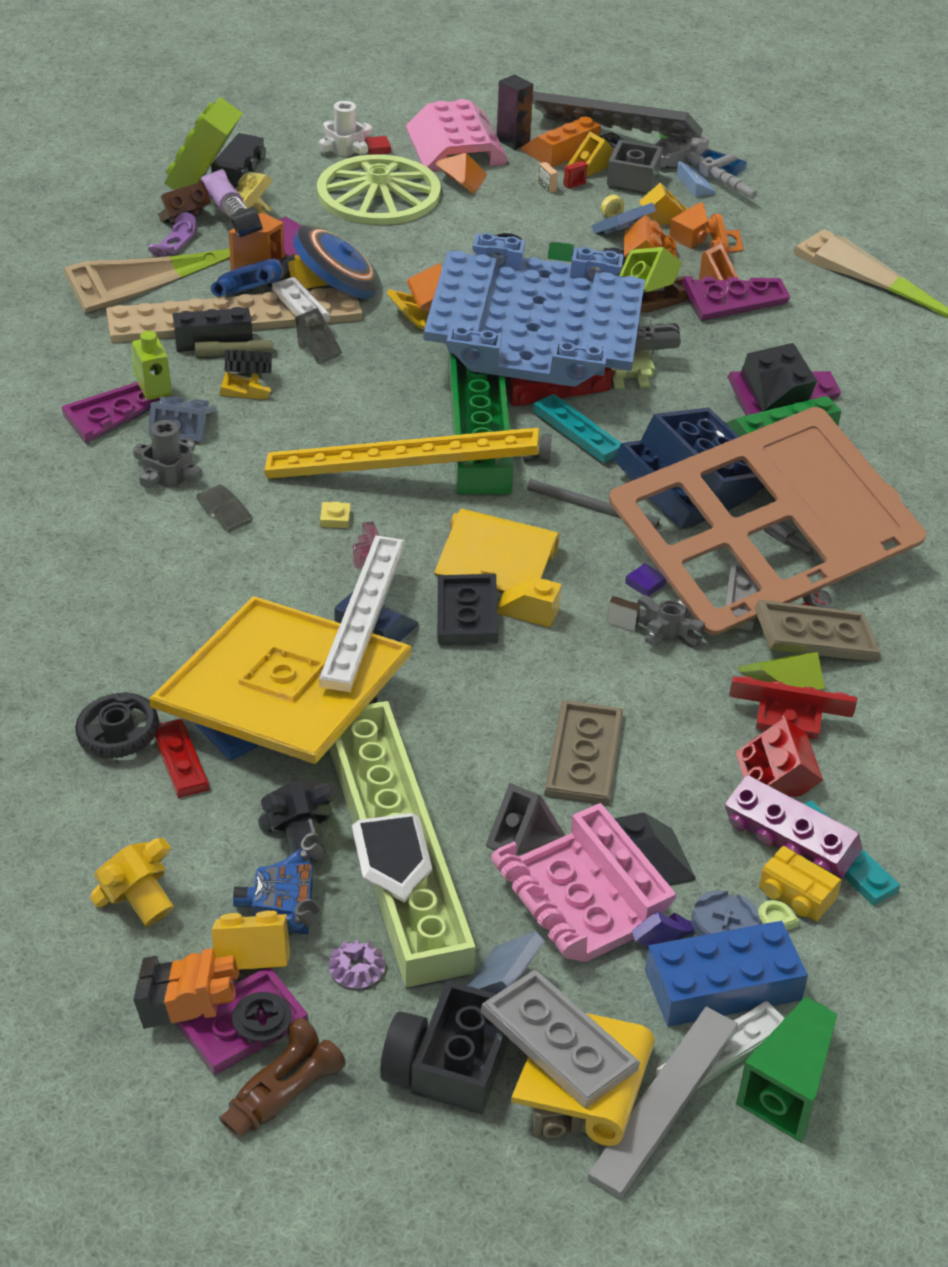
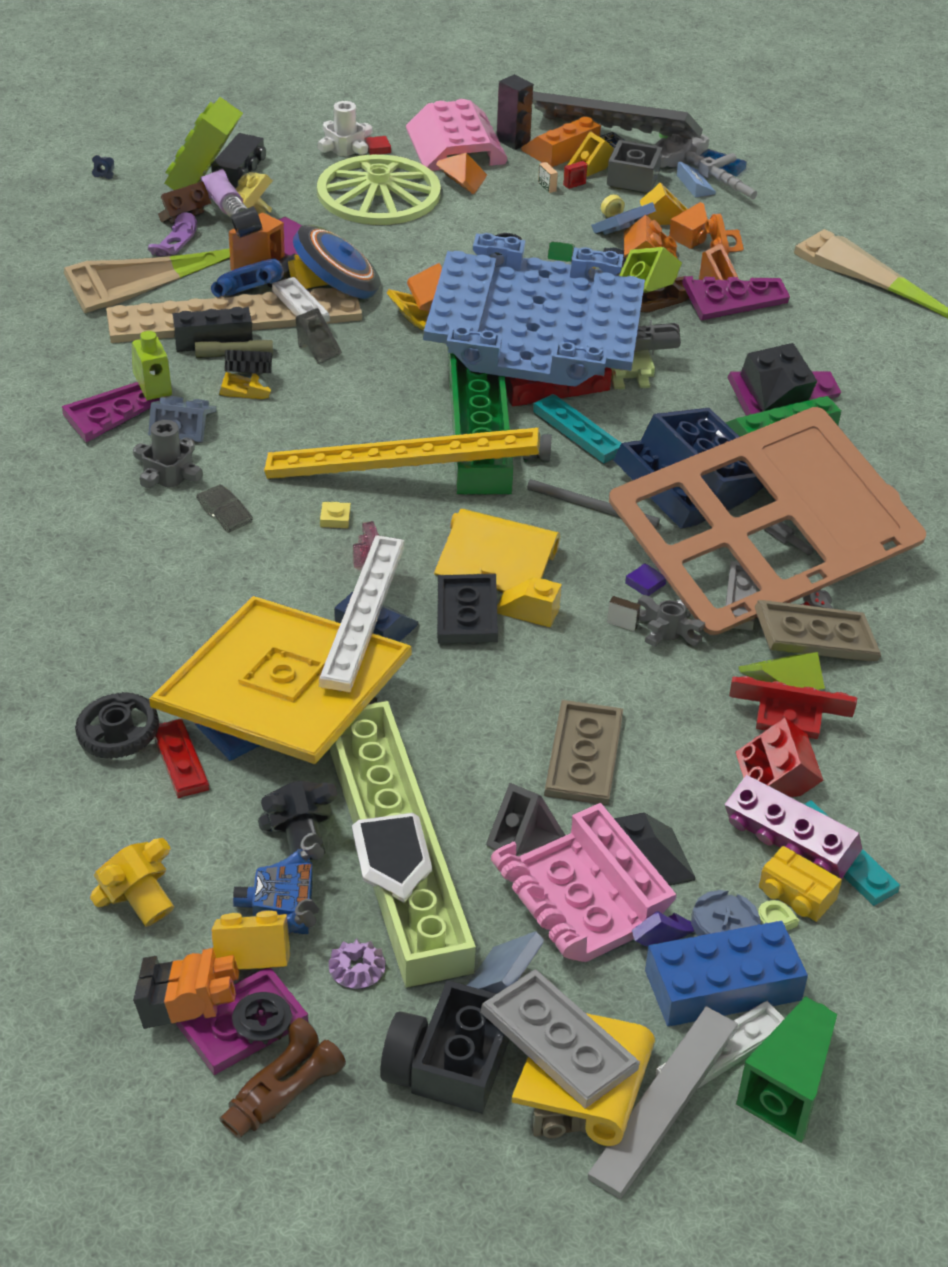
(107, 162): none -> dark blue plate

